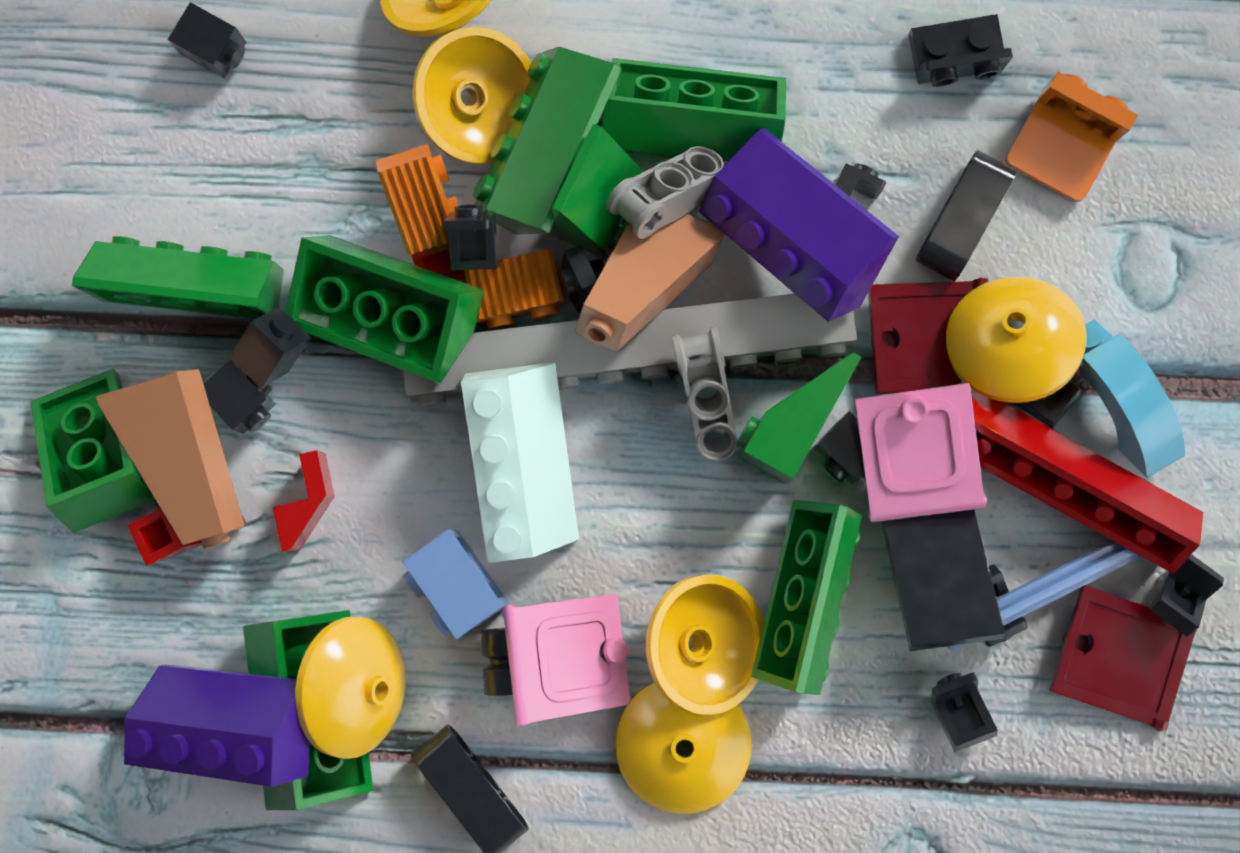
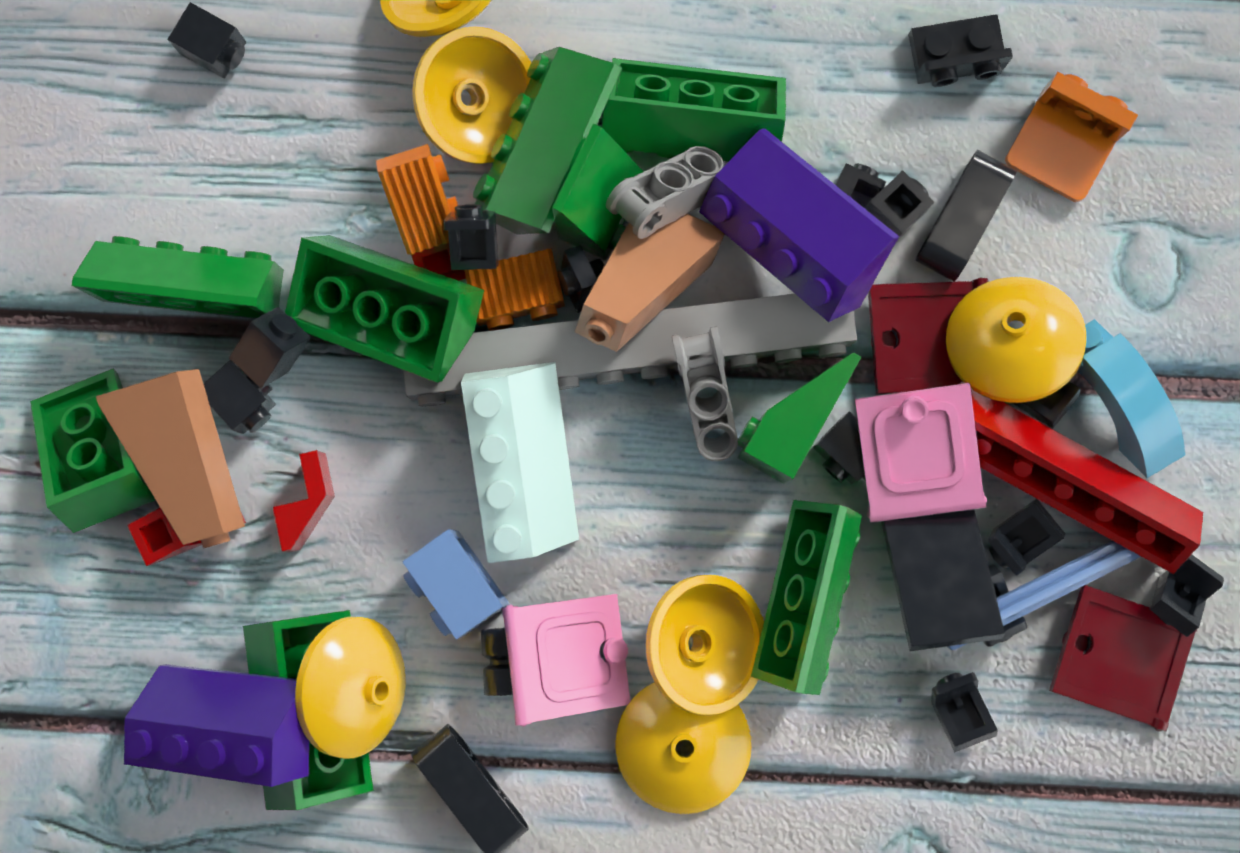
(900, 203): none -> black brick
(1024, 537): none -> black bracket

